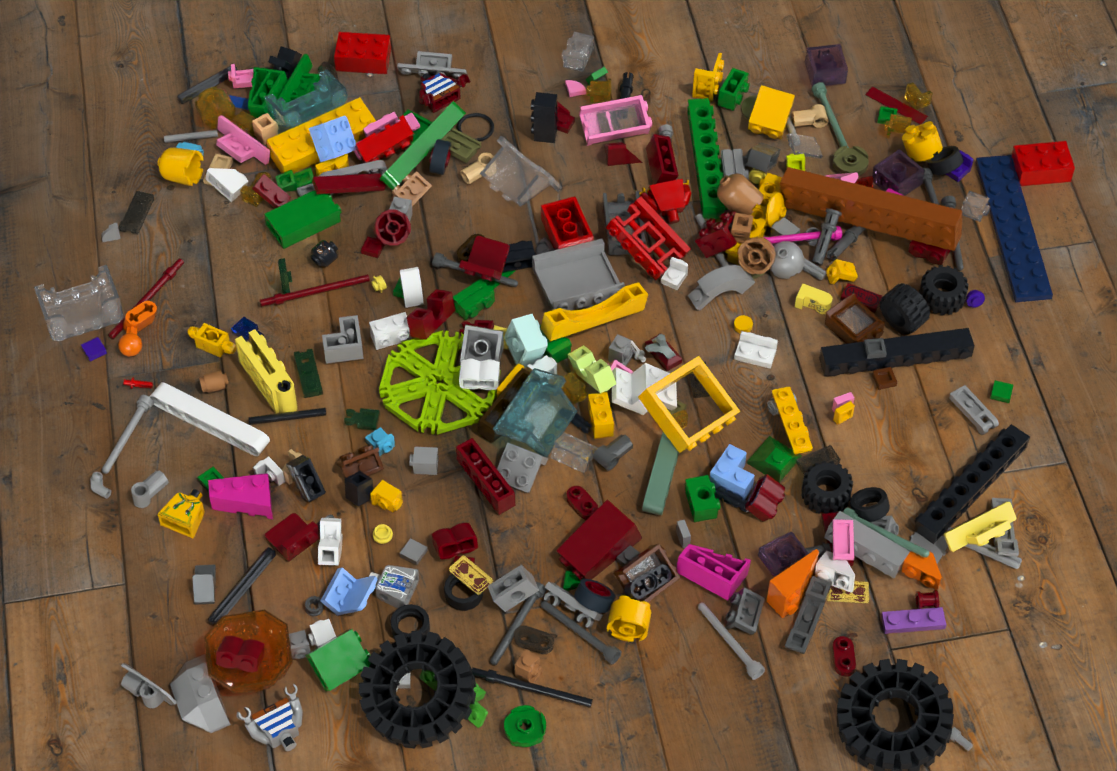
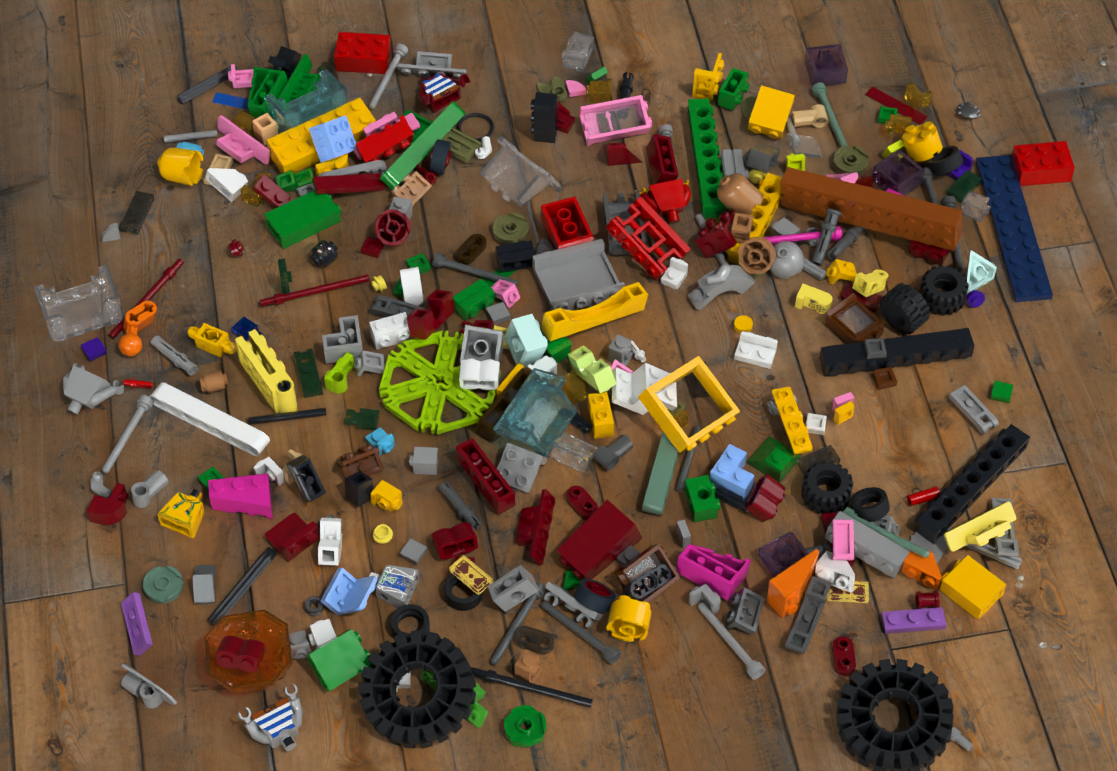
(87, 388): none -> light grey torso
(109, 510): none -> dark red brick
(136, 623): none -> medium lavender plate
(163, 584): none -> sand green tile
(180, 359): none -> light grey pin
(199, 696): light grey wedge -> none
(214, 103): clear yellow brick -> none
(236, 248): none -> dark red plate
(337, 377): none -> lime plate
(369, 362): none -> light grey bracket
(391, 307): none -> dark grey plate
(400, 52): none -> light grey piece
(419, 261): none -> green tile
(427, 174): none -> dark red arm
(464, 511): none -> dark grey pin
(473, 171): tan piece -> none
(486, 148): none -> white arm
(486, 258): dark red bracket -> none
(498, 313): none -> light grey tile
(506, 291): none -> bright pink bracket
(515, 220): none -> olive plate
(535, 526): none -> dark red bracket
(556, 87): none -> olive plate
(663, 352): piece -> none
(686, 464): none -> dark grey bar
(706, 596): none -> light grey bracket
(721, 275): none -> light grey arm
(775, 209): yellow dish -> none
(816, 423): none -> white tile
(870, 283): none -> light yellow leg
(893, 148): none -> neon yellow tile
(923, 496): none -> red hinge
(966, 183): none -> clear green plate
(968, 110): none -> flat silver piece
(972, 587): none -> yellow brick
(978, 271): none -> light aqua slope

